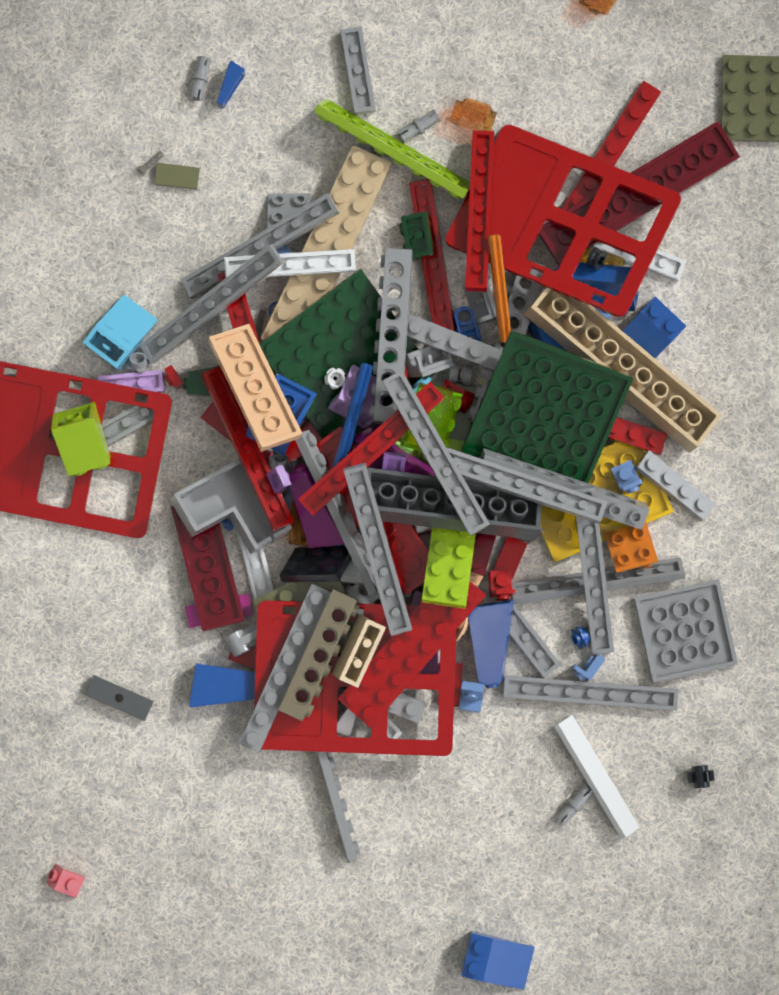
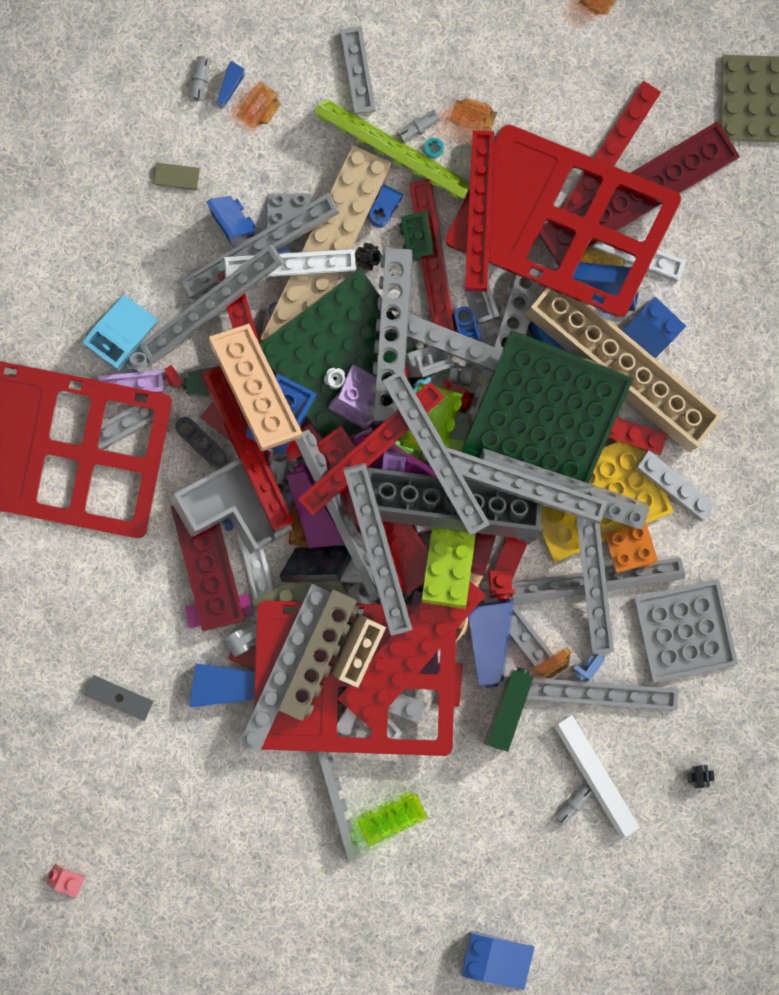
(80, 439): lime slope -> none
(142, 169): clear smoke piece -> none
(193, 435): none -> black beam
(231, 219): none -> blue slope
(259, 106): none -> clear orange slope
(279, 479): medium lavender plate -> none
(353, 412): blue axle -> none
(368, 256): none -> black gear
(386, 203): none -> blue piece
(392, 818): none -> clear neon green slope
(439, 144): none -> teal bush
(471, 696): medium blue bracket -> none
(499, 287): orange axle -> none
(509, 710): none -> dark green slope
(553, 665): none -> clear orange slope
(580, 637): blue plate -> none
(596, 258): black bush -> none
(626, 477): medium blue bracket -> none

